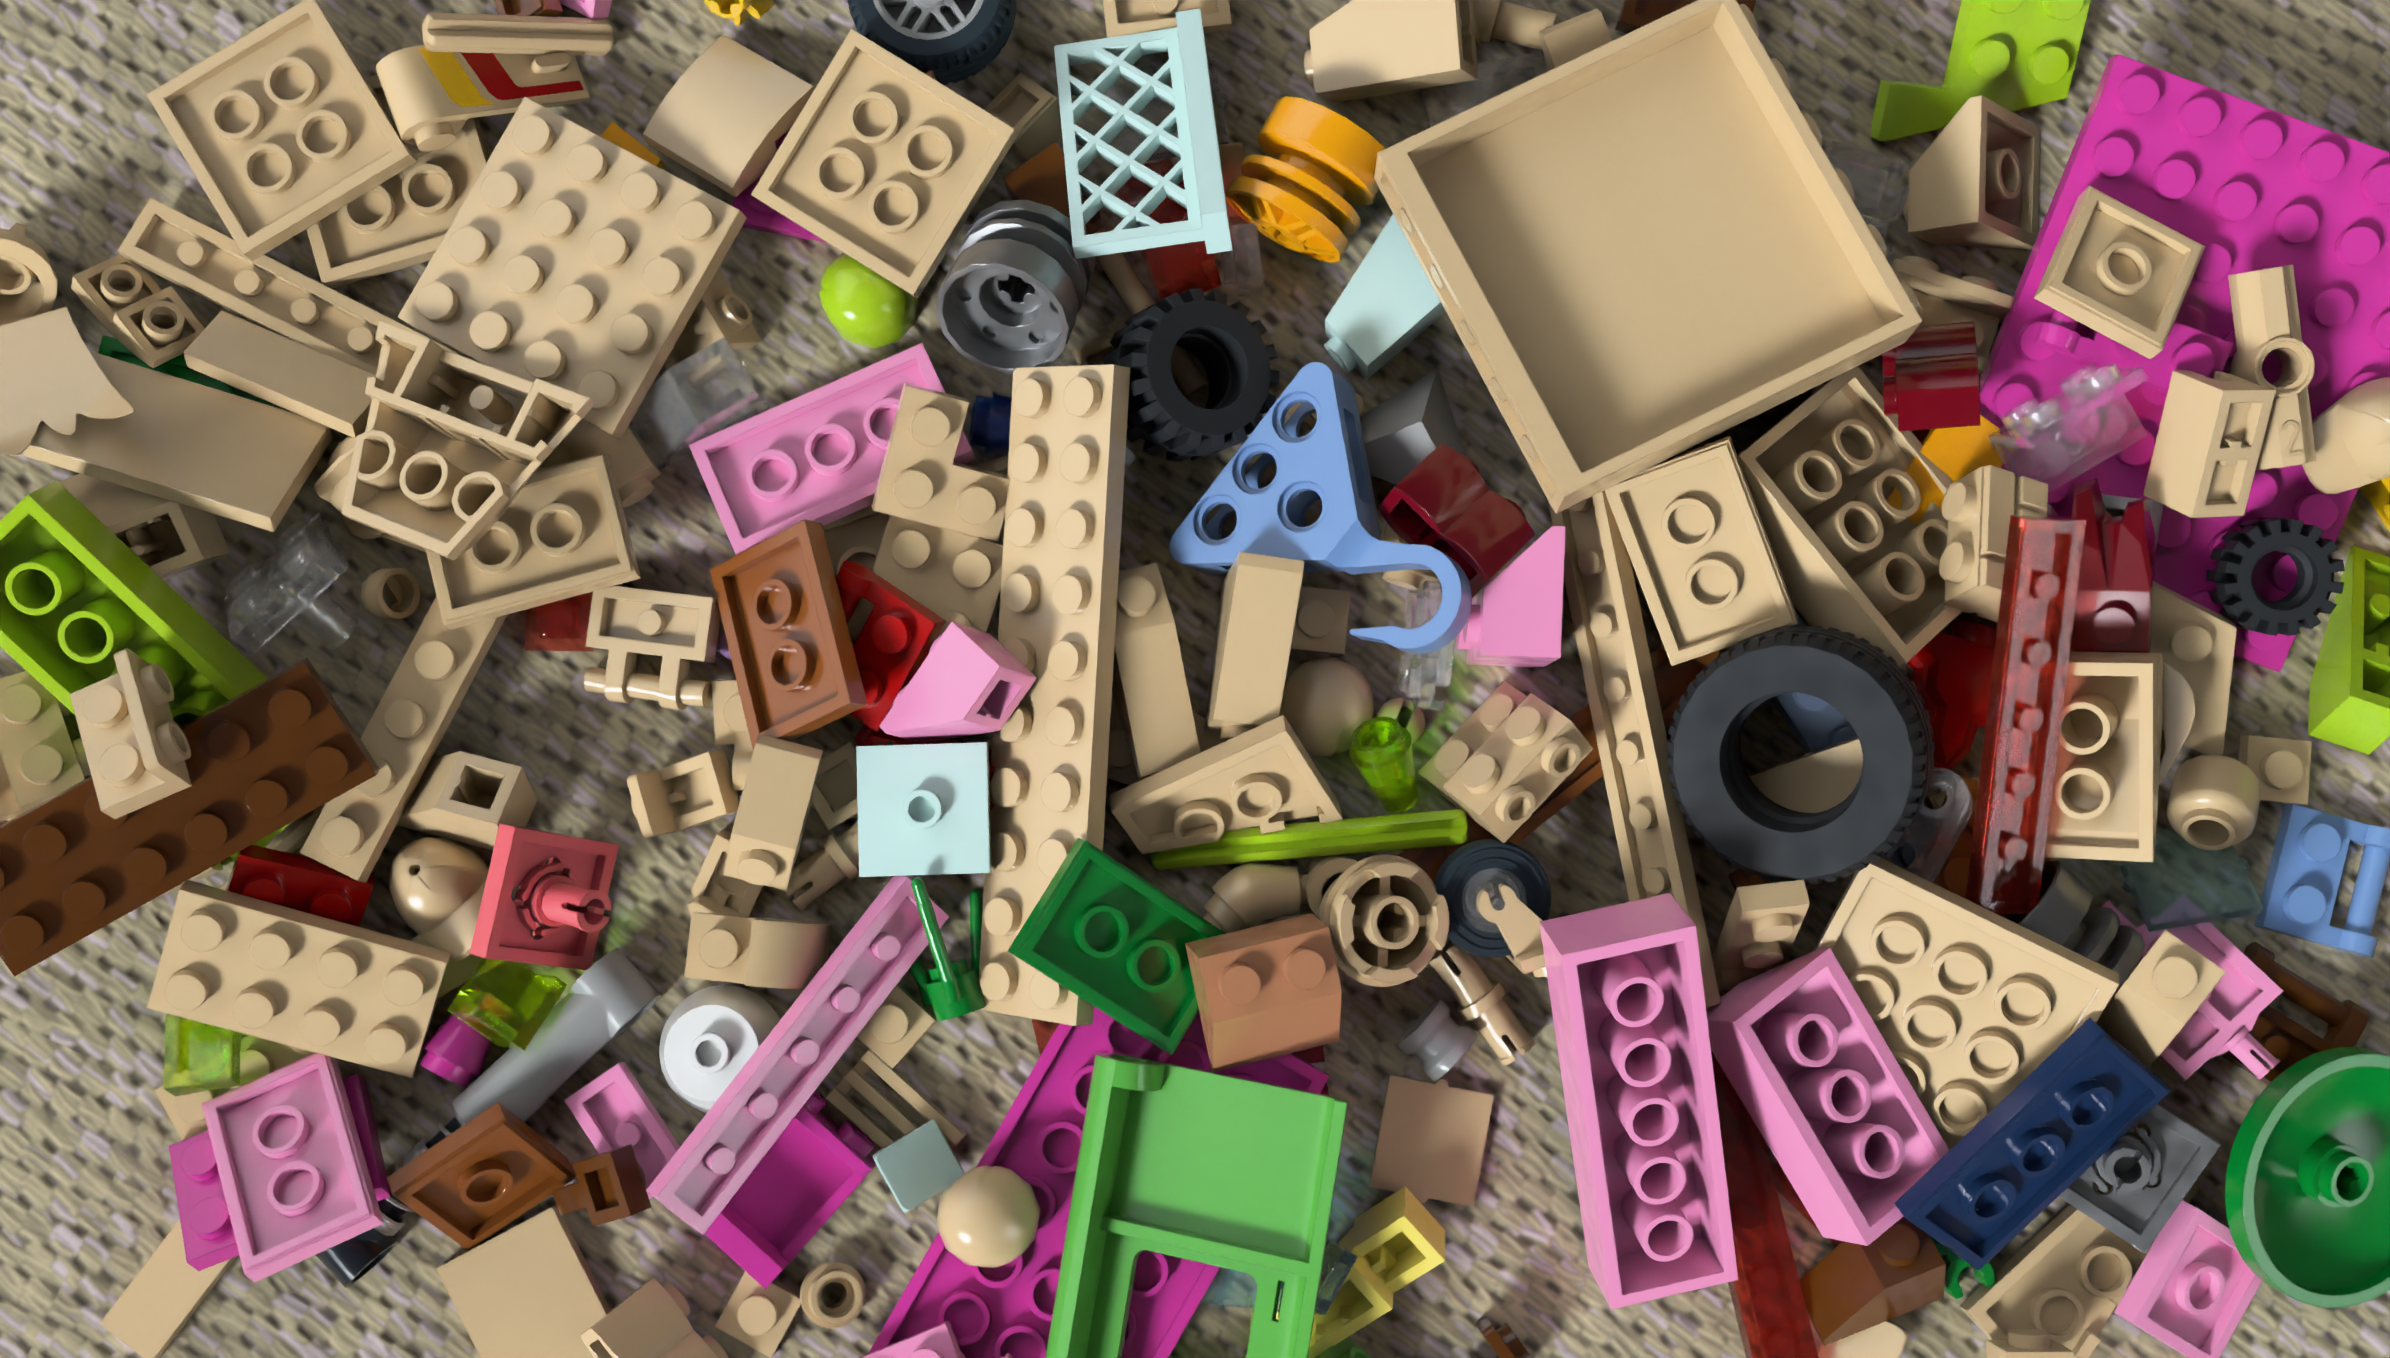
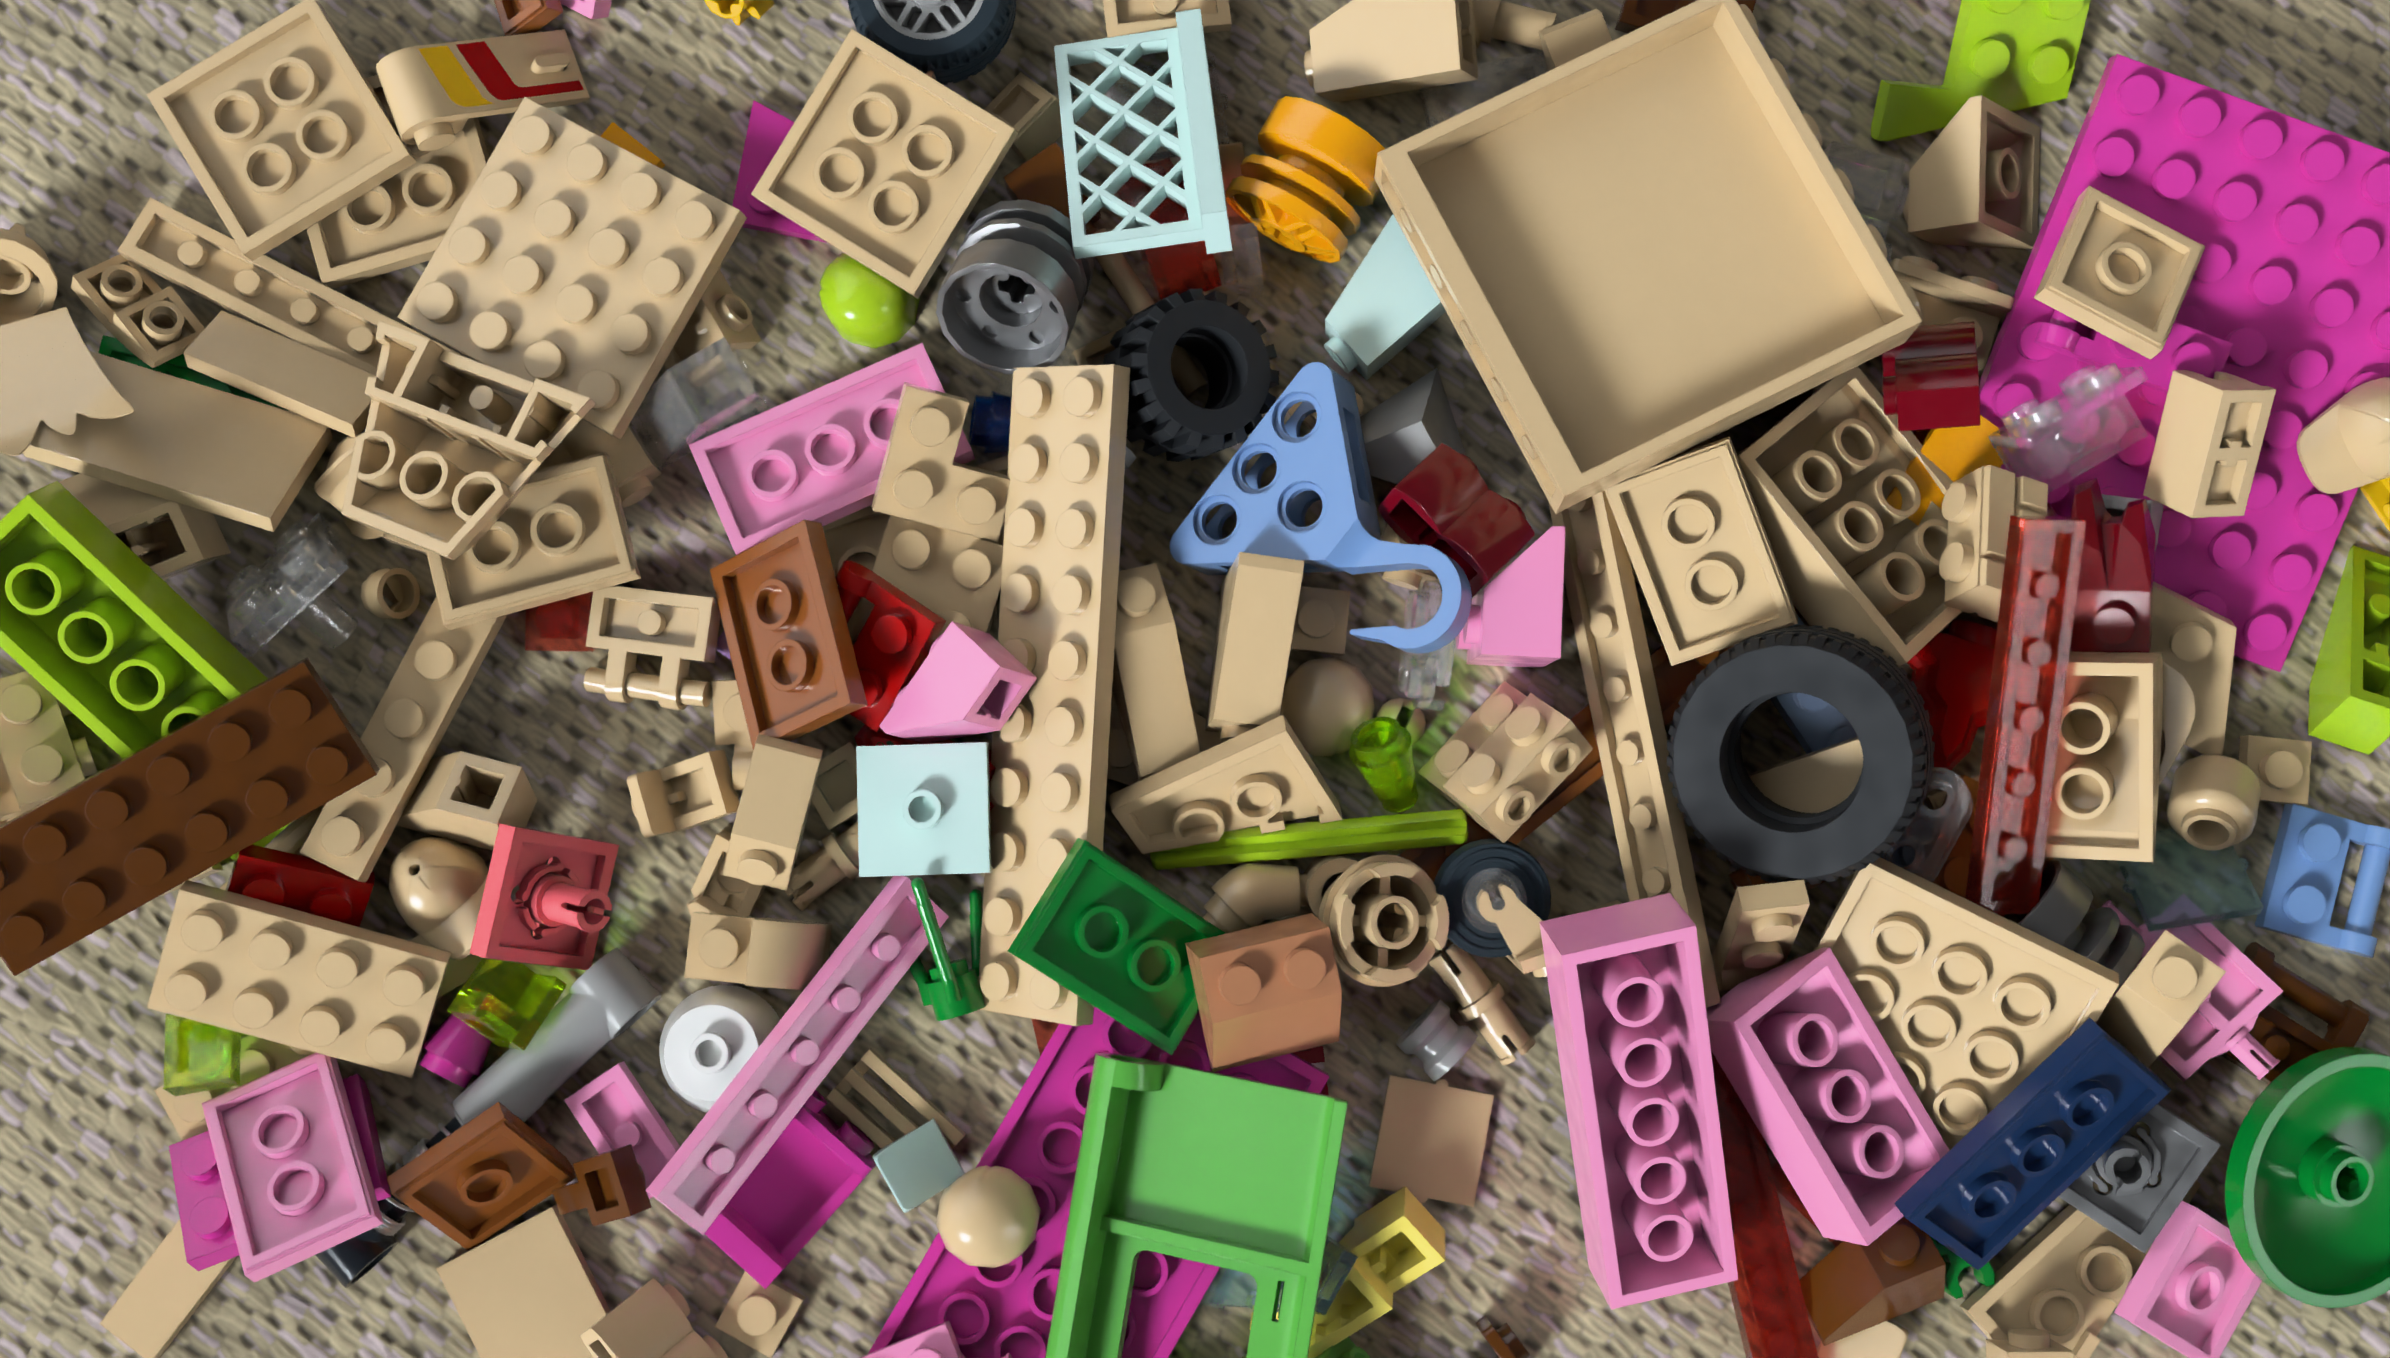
(131, 736): tan bracket -> none
(516, 34): tan axle -> none
(727, 115): tan slope -> none
(847, 1308): tan plate -> none
(896, 1026): tan plate -> none
(2265, 322): tan piece -> none
(2313, 582): black tyre -> none

